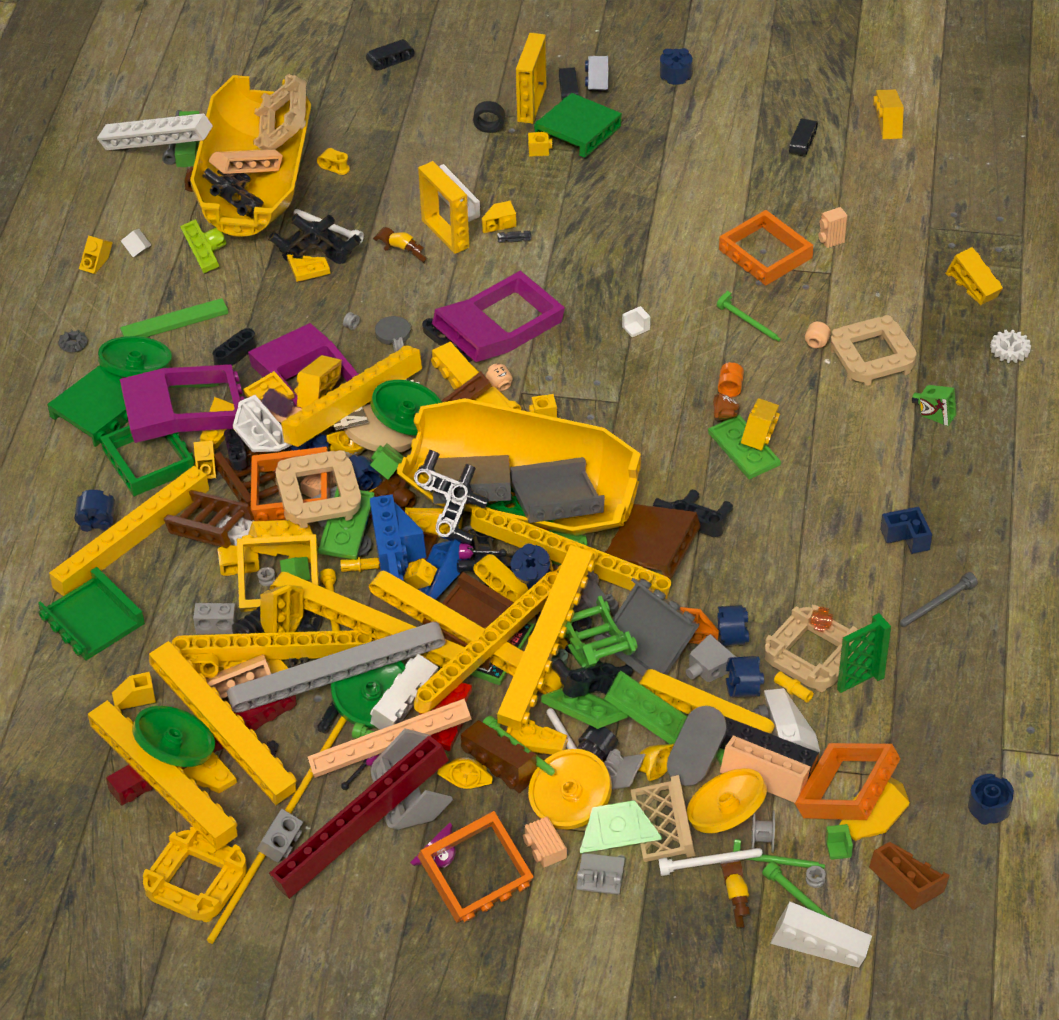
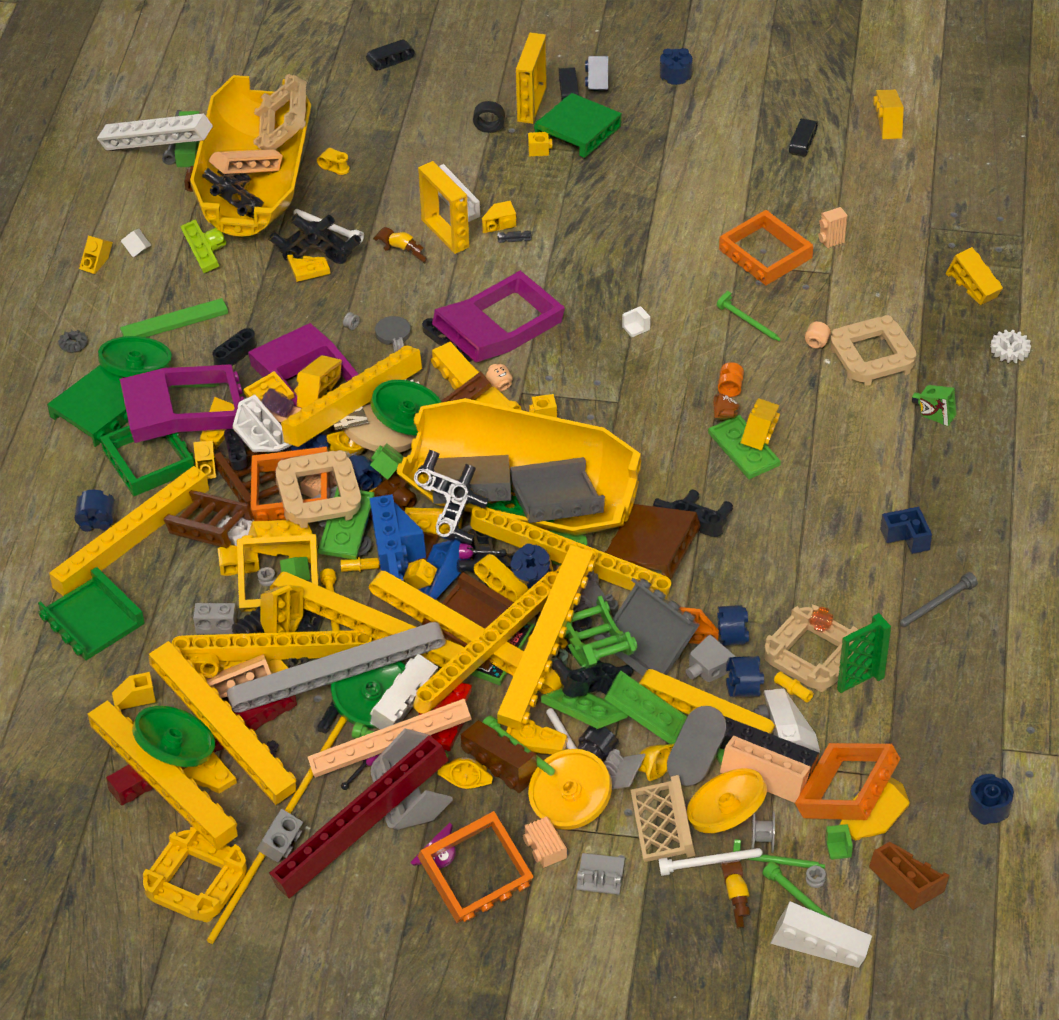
(617, 826): wing -> none

